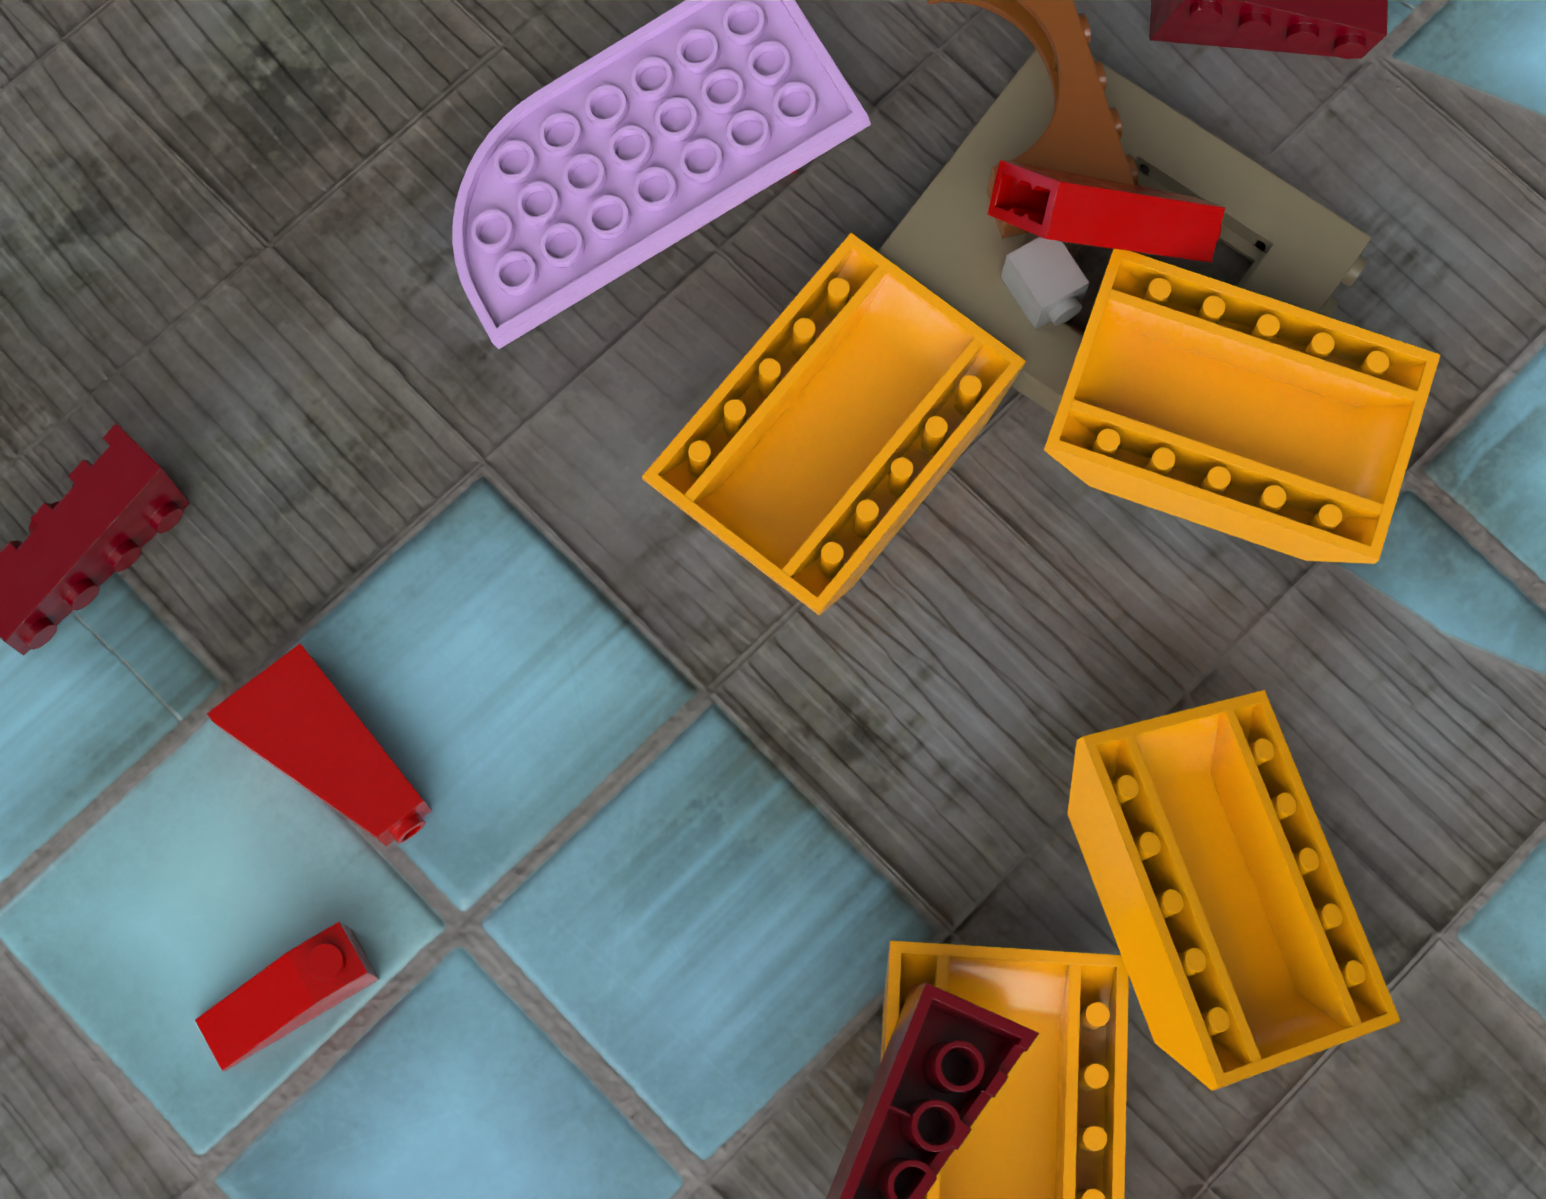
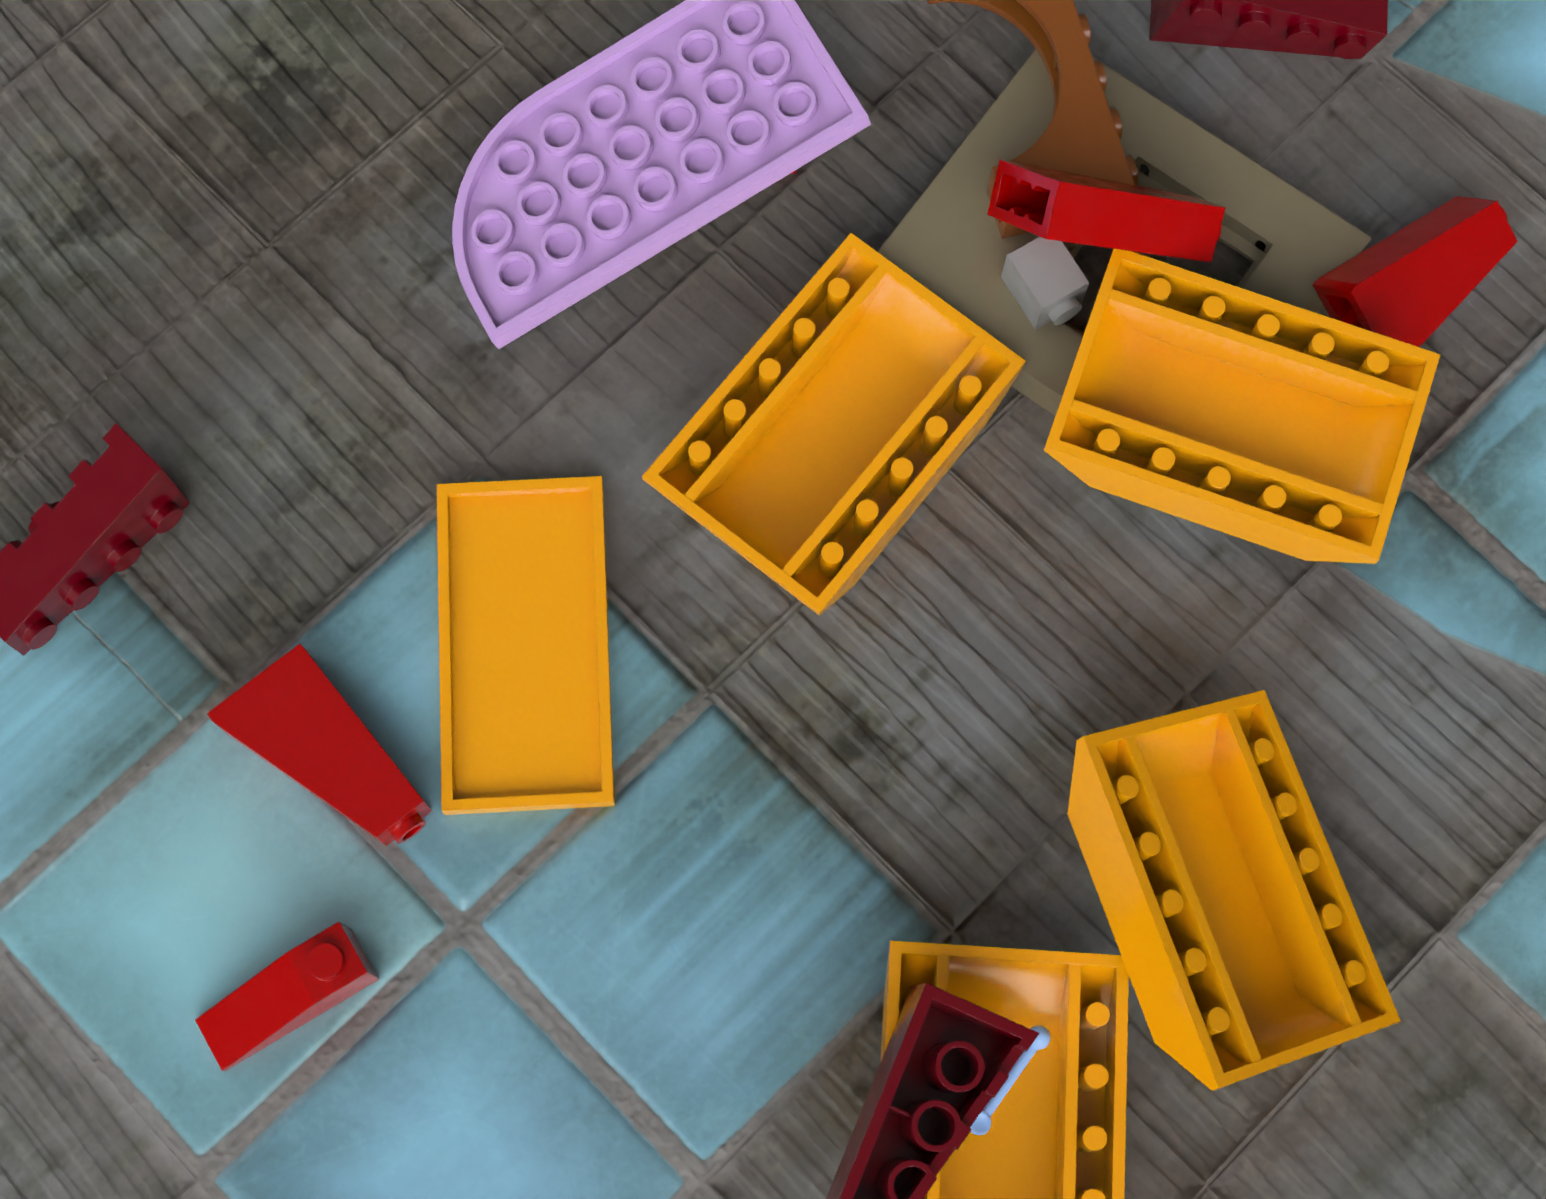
(524, 646): none -> light orange tile
(983, 1121): none -> light blue hinge
(1420, 272): none -> red slope

